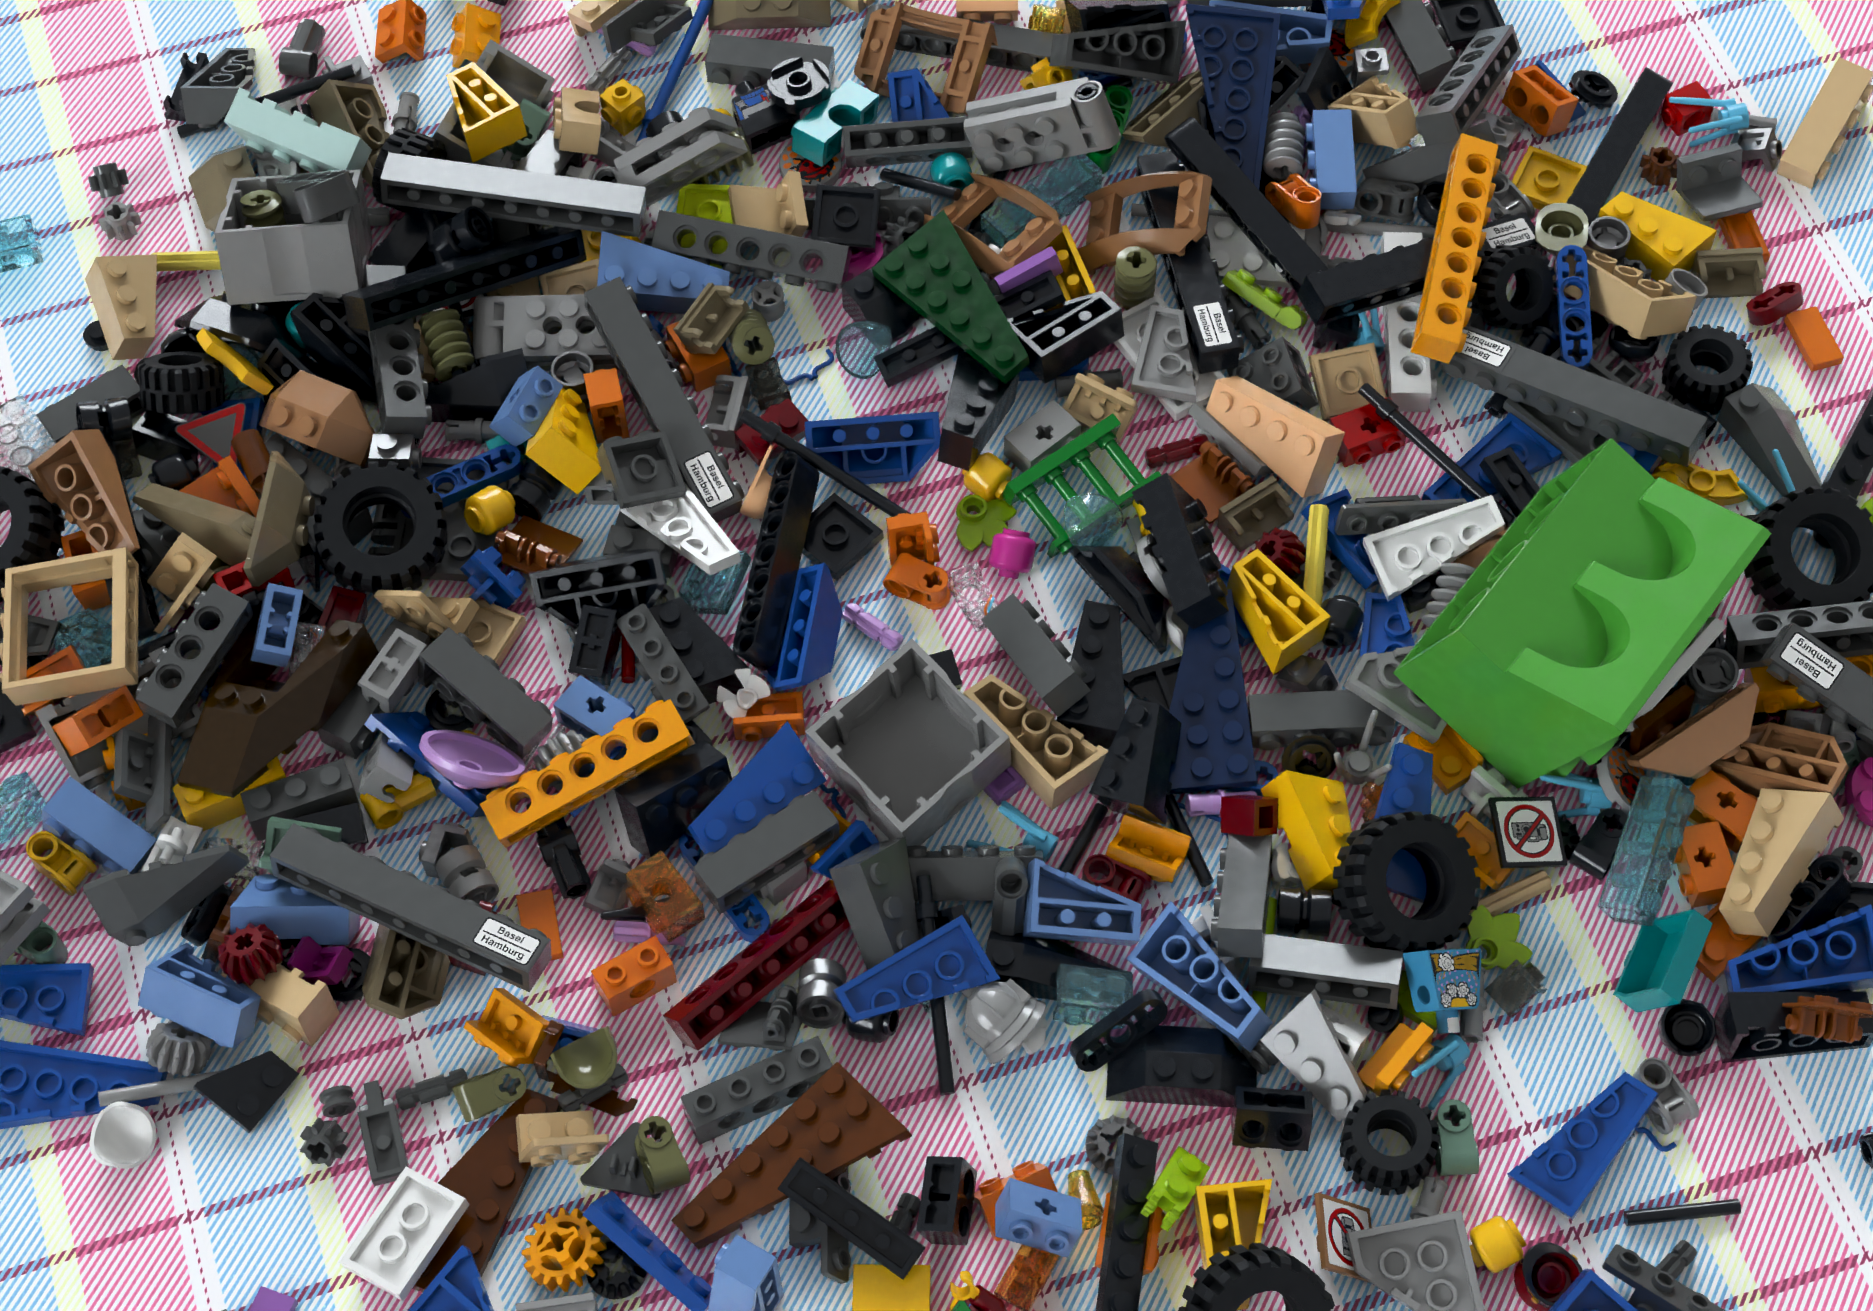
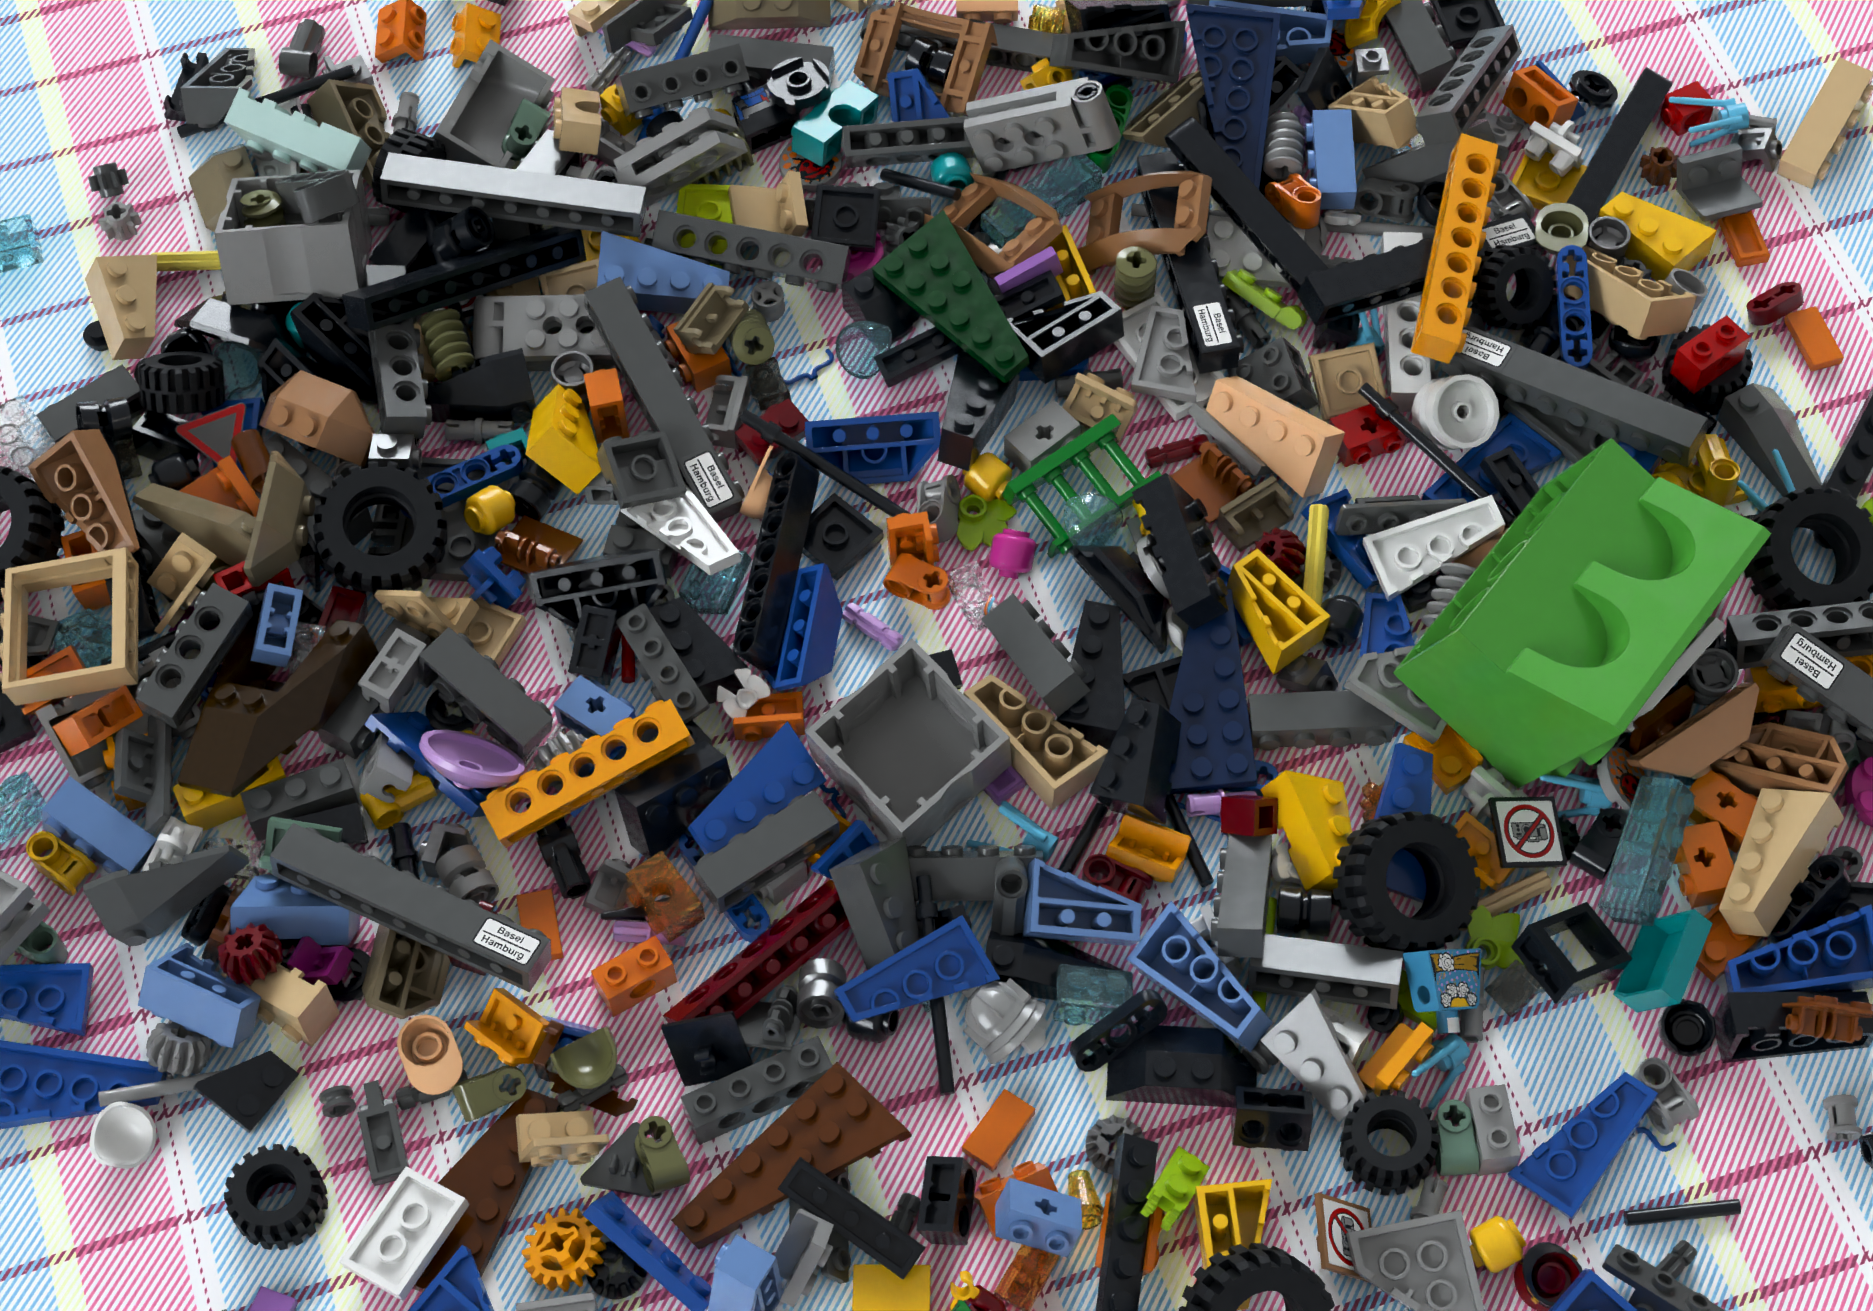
(234, 361): yellow tile -> none
(259, 1174): none -> black tyre
(323, 1142): dark grey gear -> none
(403, 850): none -> black pin
(430, 1054): none -> light nougat cap
(485, 112): yellow wedge -> none
(526, 406): medium blue brick -> none
(682, 80): none -> dark grey brick
(707, 1047): none -> black piece
(800, 1252): none -> light grey bracket
(930, 60): none -> black wheel
(941, 503): none -> light grey piece
(998, 1130): none -> orange tile
(1324, 749): black gear -> none
(1359, 764): light grey plant -> none
(1456, 411): none -> white wheel
(1493, 1129): none -> light grey brick
(1558, 141): none -> white hips
(1561, 978): none -> black window
(1710, 354): none -> red brick
(1717, 469): none -> yellow piece
(1730, 271): dark tan hinge -> none
(1842, 1118): none -> light grey bush

